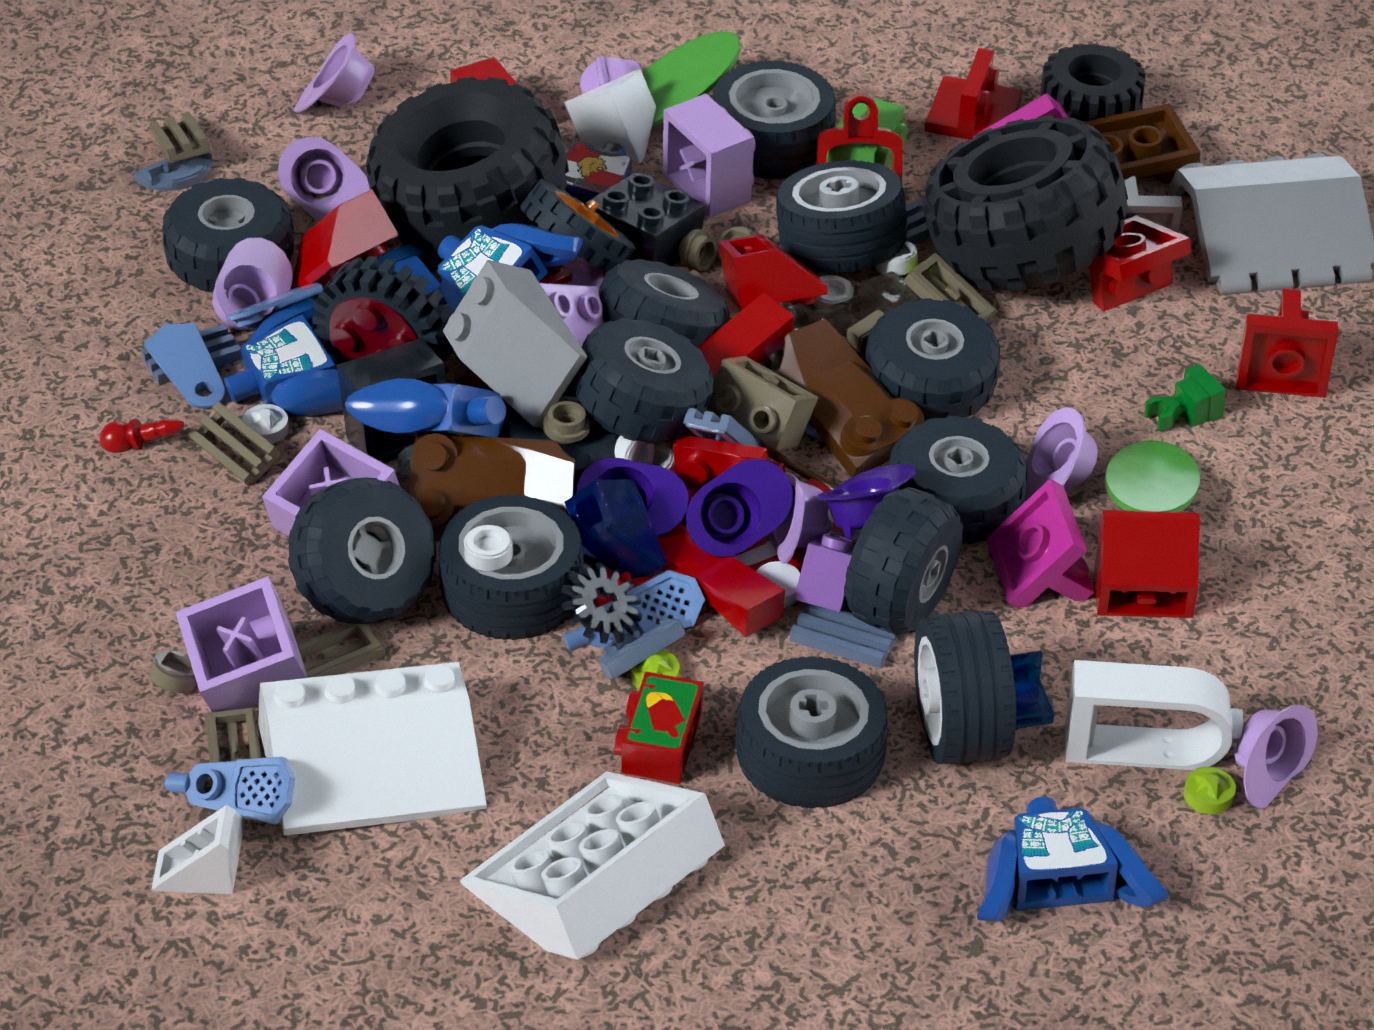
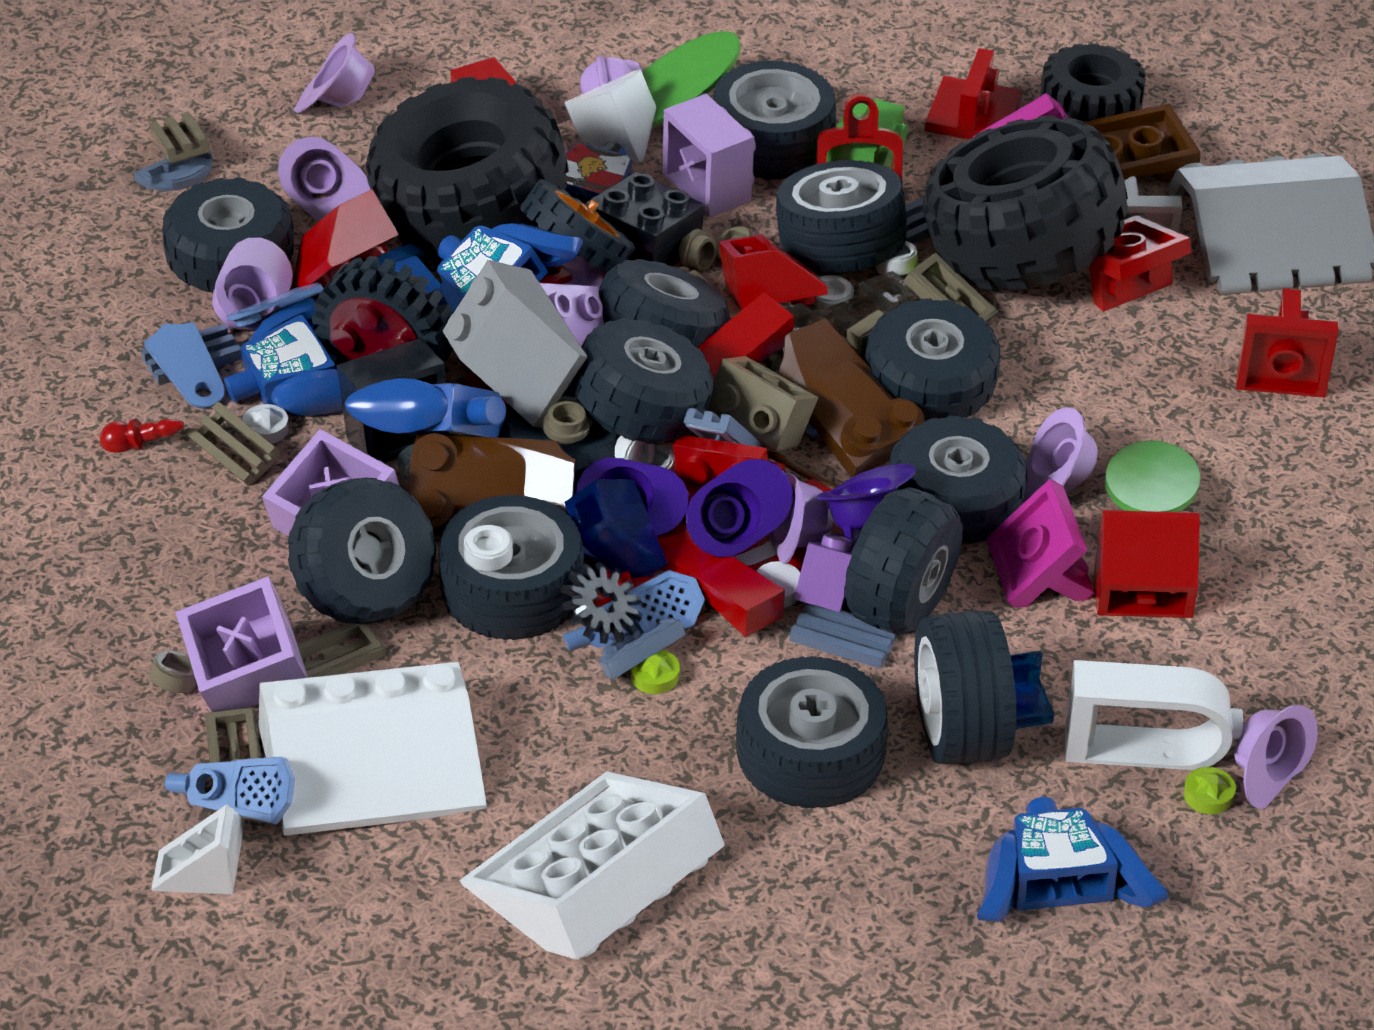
(660, 727): brick -> none
(1196, 398): green piece -> none

